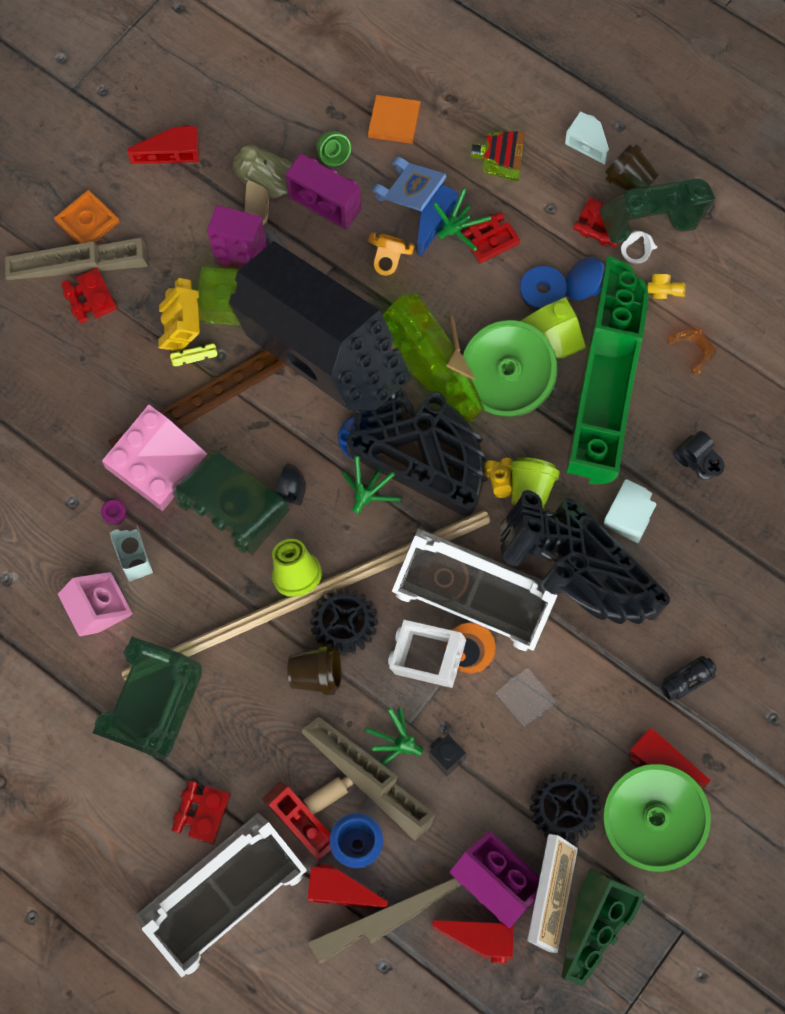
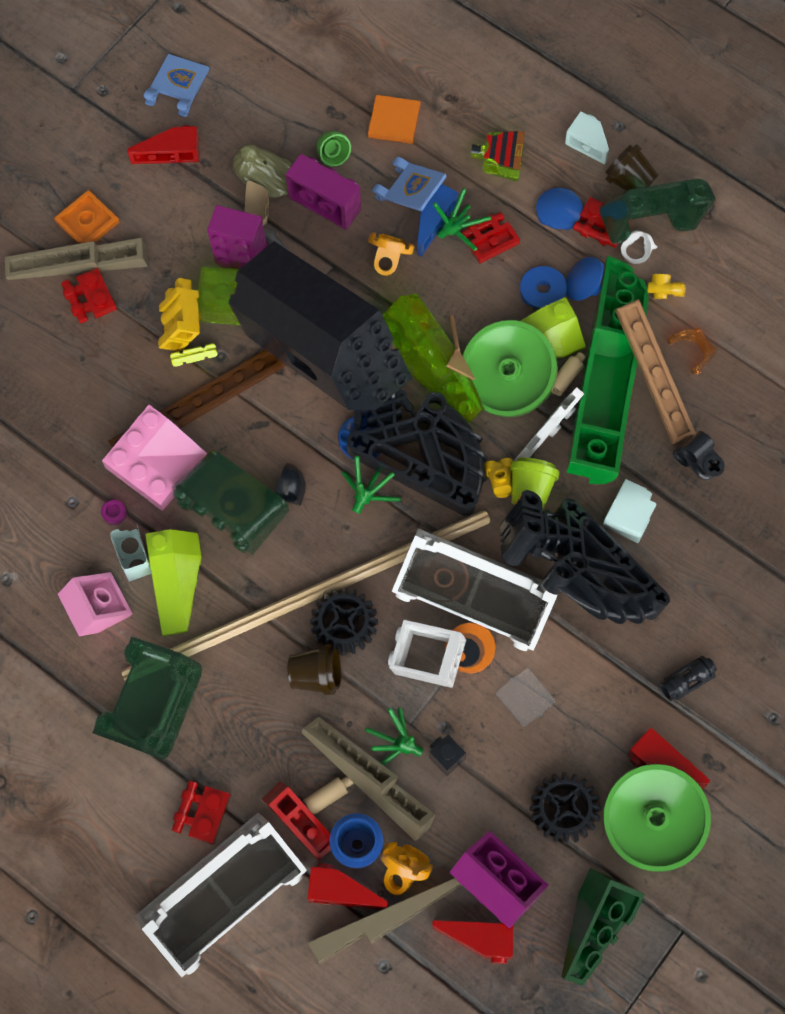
(174, 570): none -> lime wedge
(179, 80): none -> medium blue flag
(294, 568): lime piece -> none
(407, 863): none -> light orange tile
(552, 425): none -> white wing
(552, 894): tile -> none
(559, 208): none -> blue dish
(568, 373): none -> tan cylinder
(655, 371): none -> medium nougat tile

